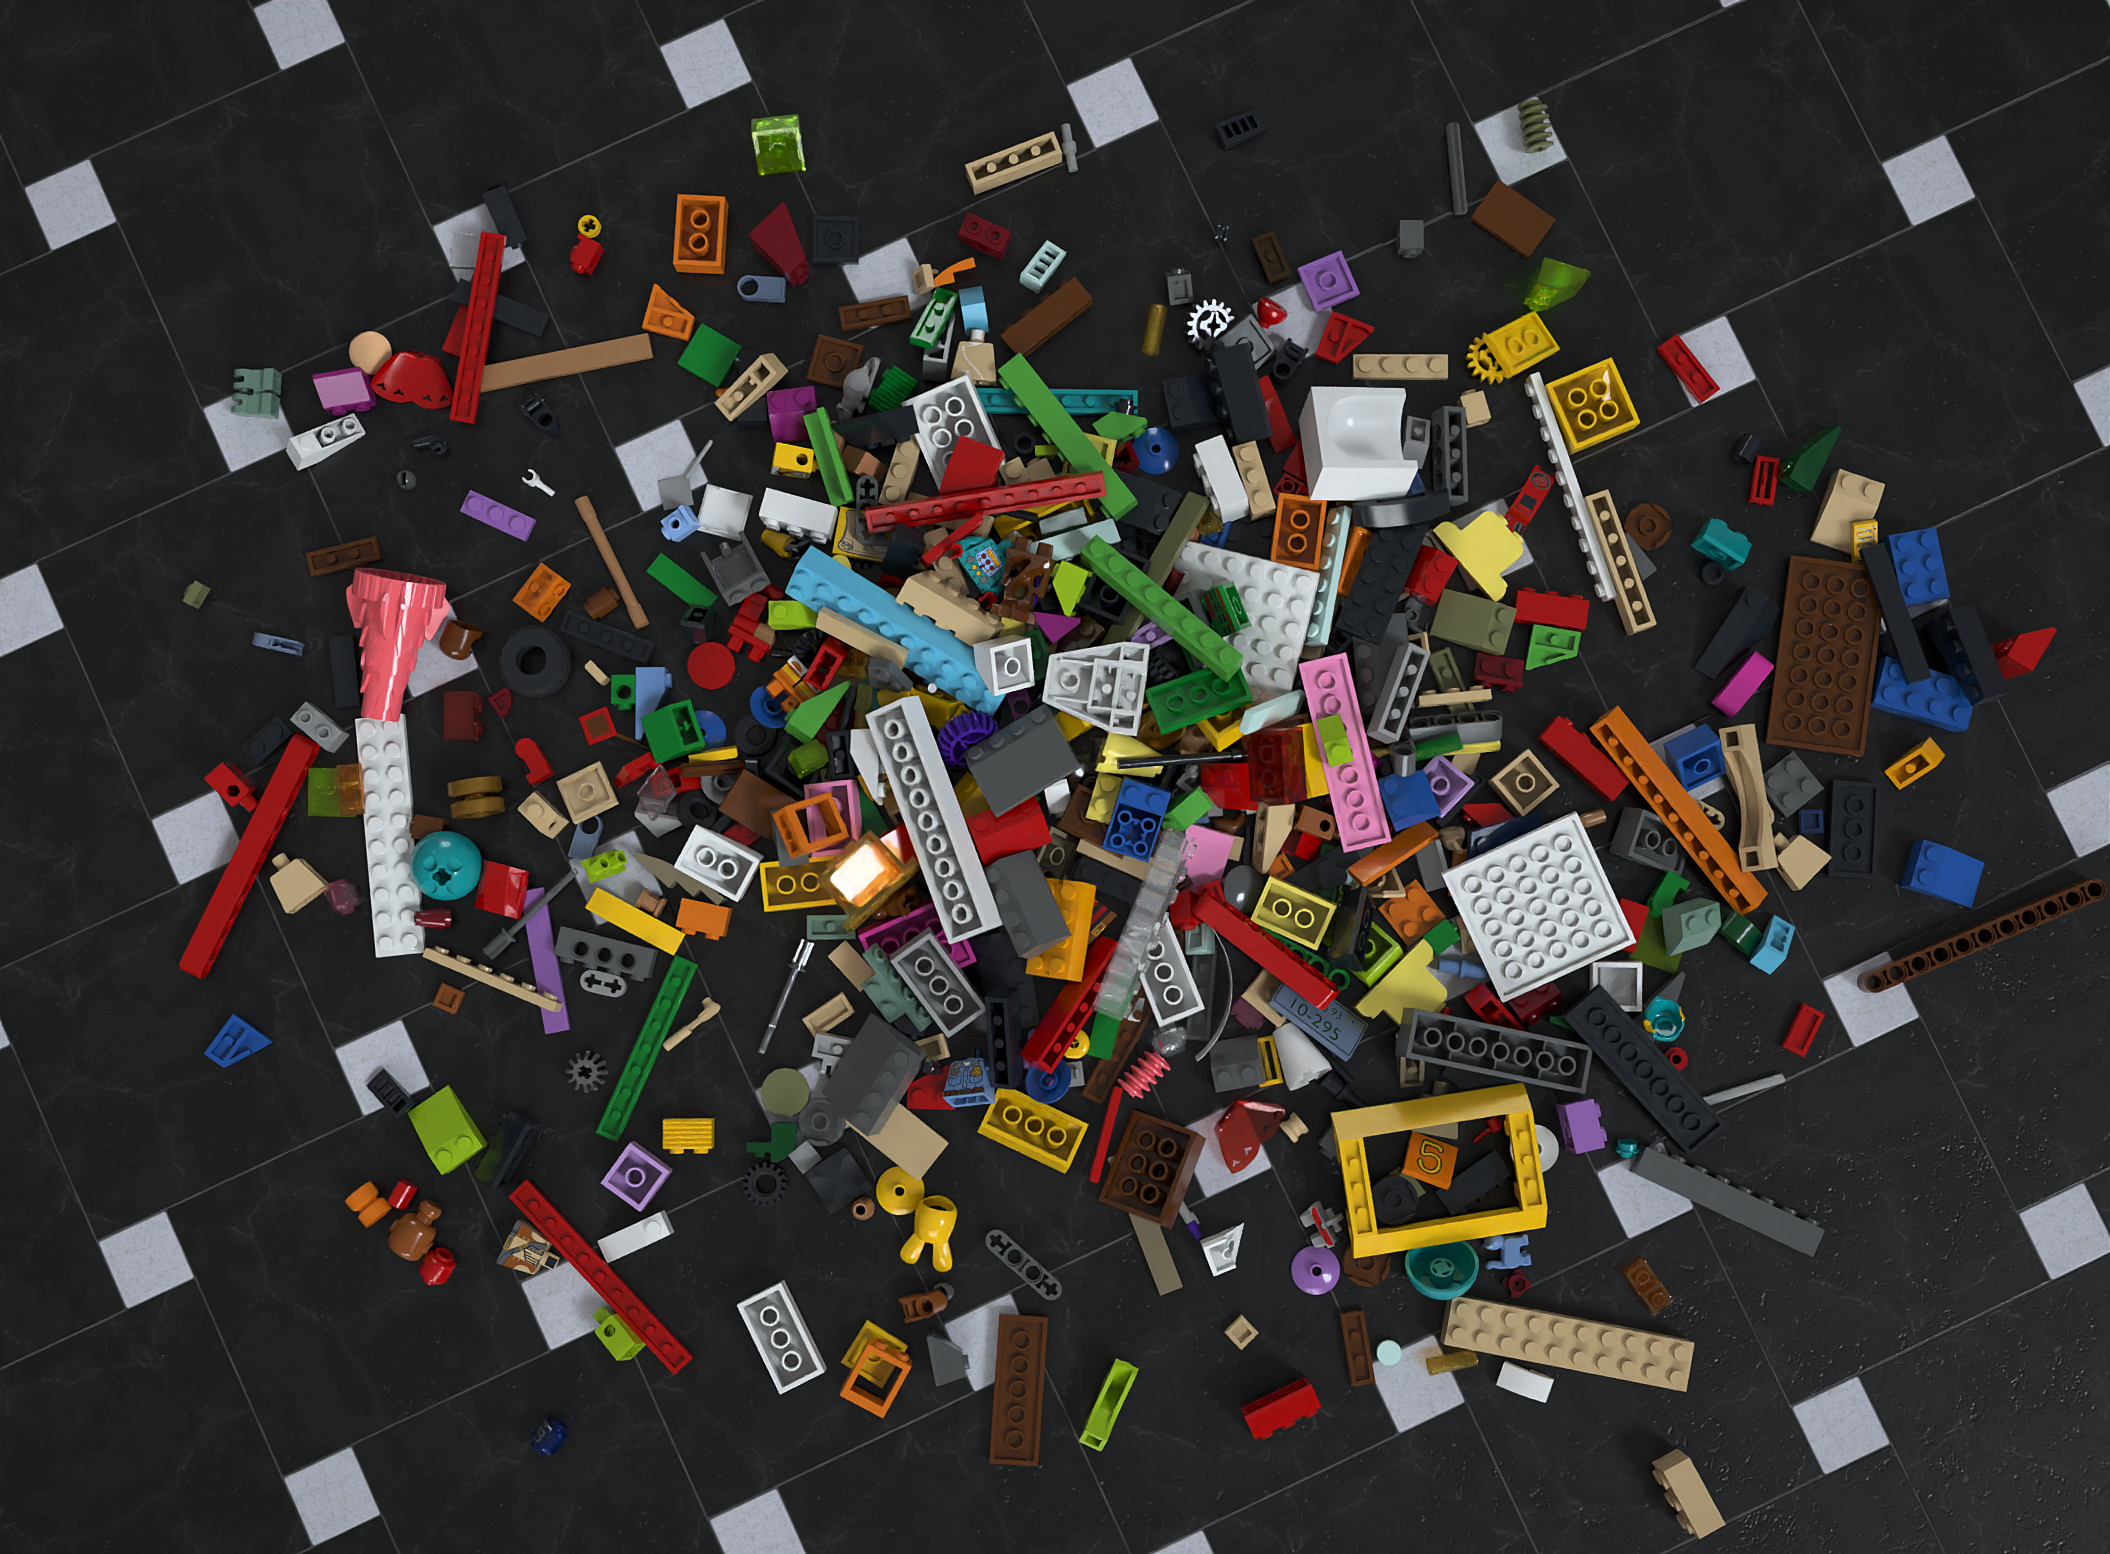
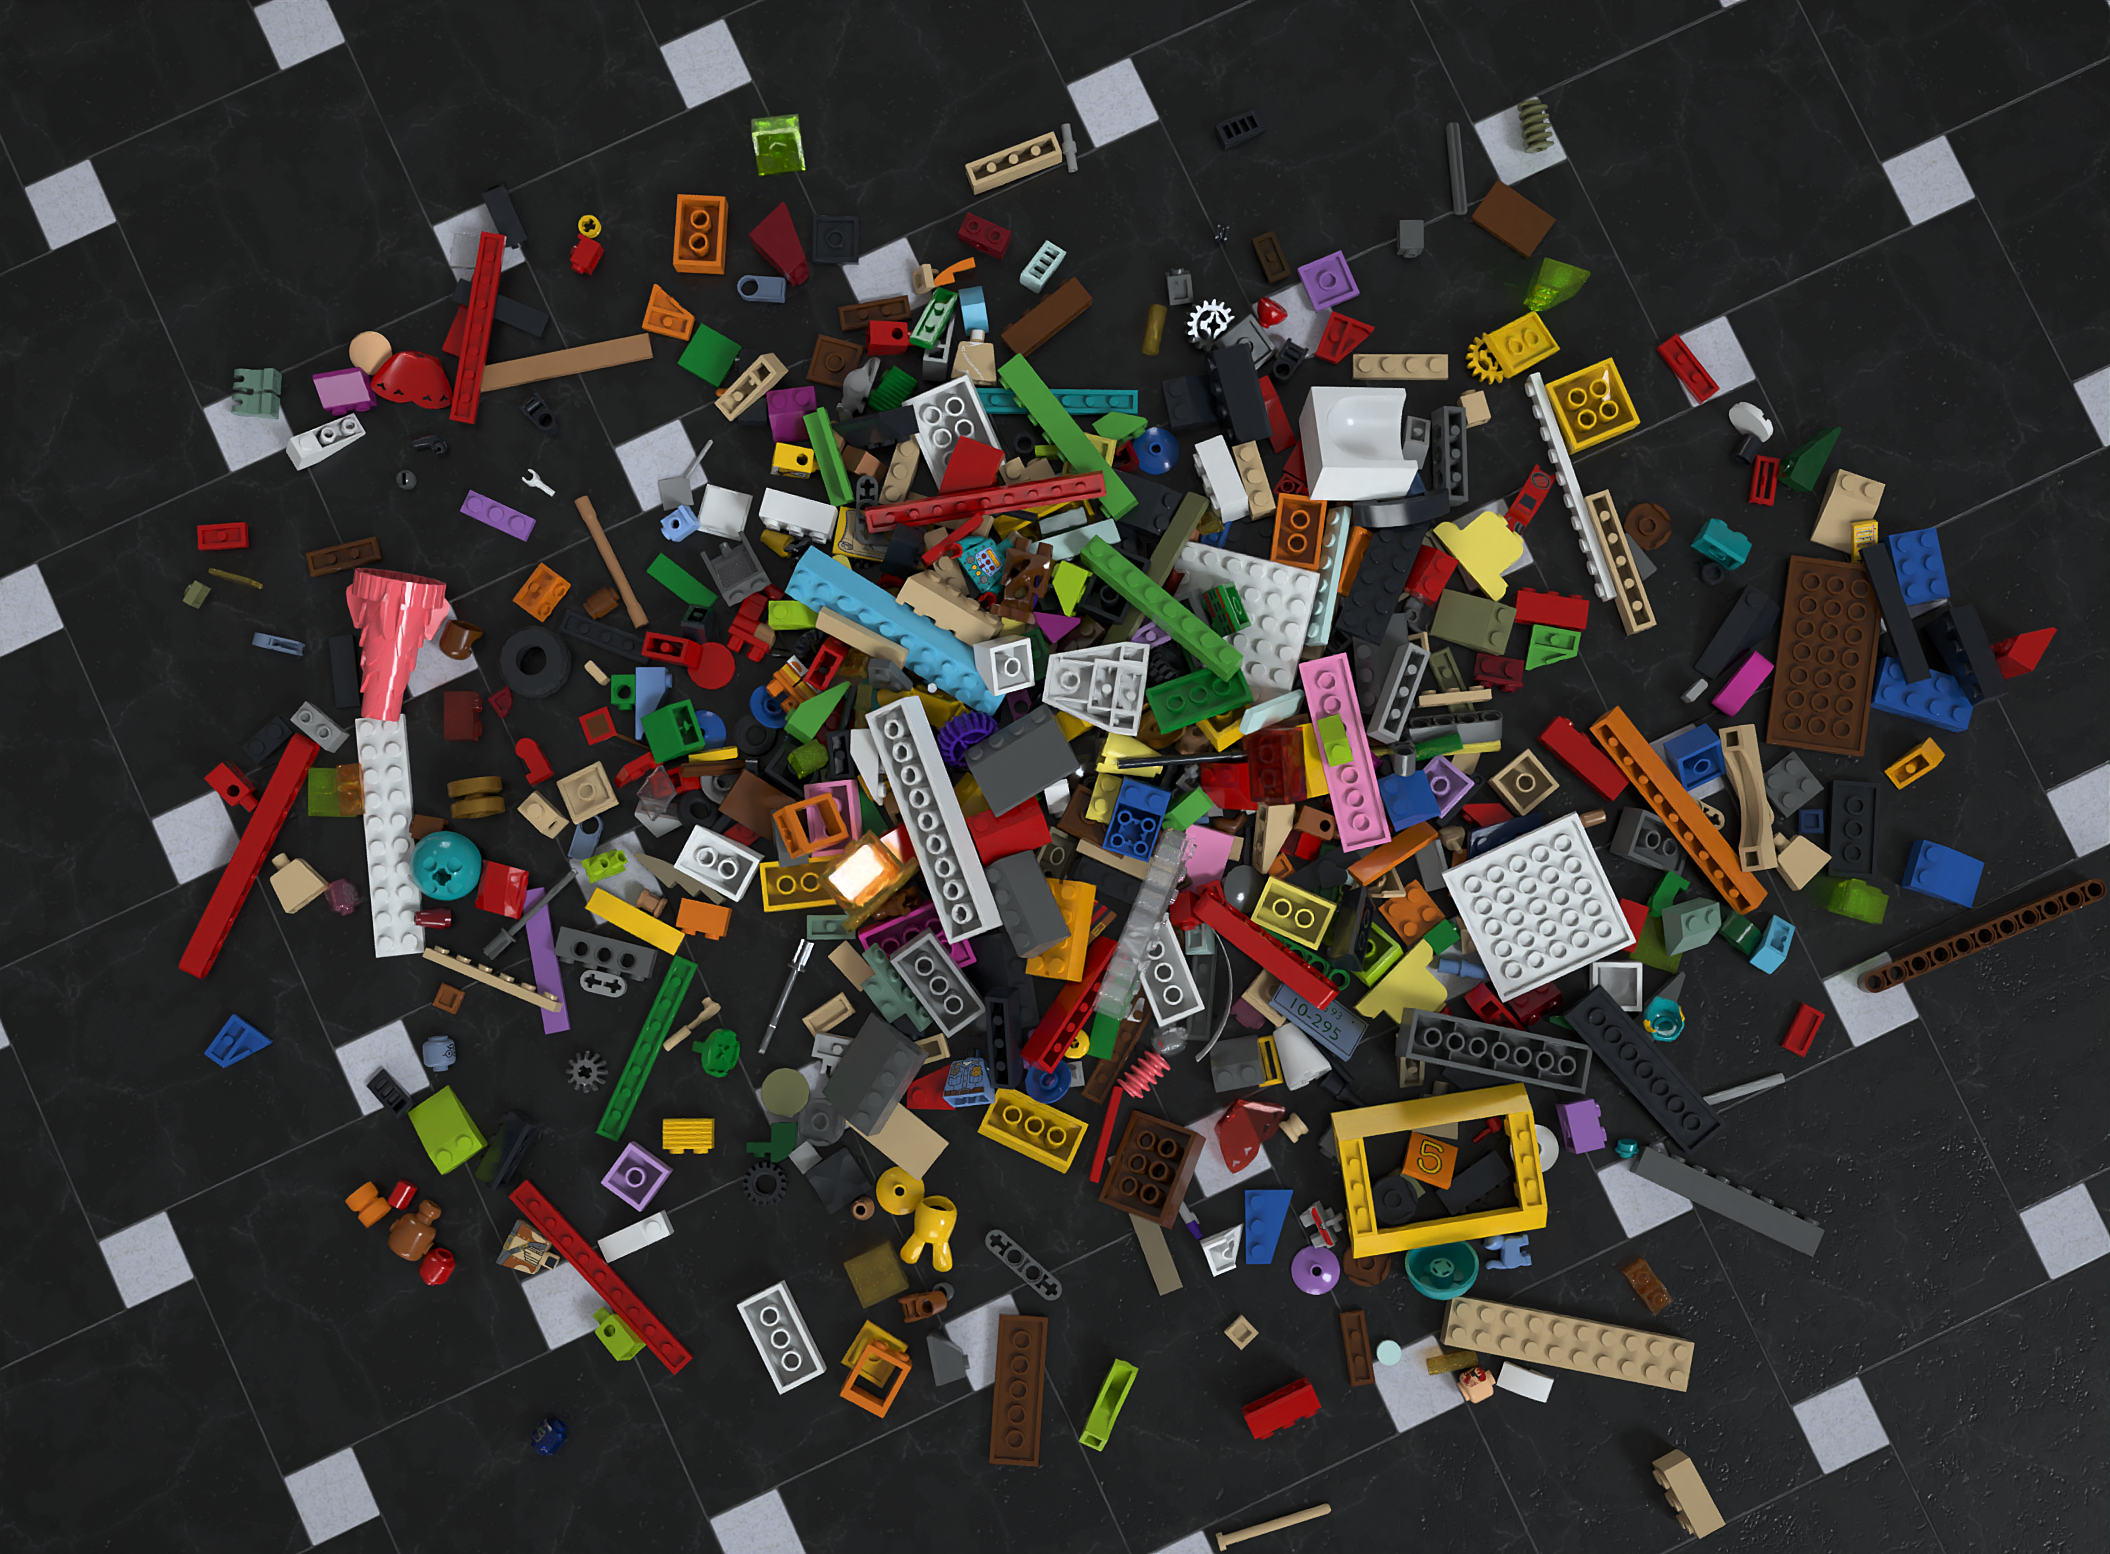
(222, 536): none -> red plate
(235, 578): none -> clear yellow piece
(439, 1052): none -> sand blue head
(671, 649): none -> red brick
(718, 1052): none -> green tile
(876, 1274): none -> clear yellow brick
(881, 338): none -> red torso
(932, 1067): black axle -> none
(1125, 406): black plate -> none
(1263, 1222): none -> blue wing
(1271, 1525): none -> tan bar
(1476, 1384): none -> light nougat head
(1524, 1284): dark red plate -> none
(1669, 1053): red plate -> none
(1694, 691): none -> light grey tile
(1749, 420): none -> white tile
(1858, 901): none -> clear neon green brick

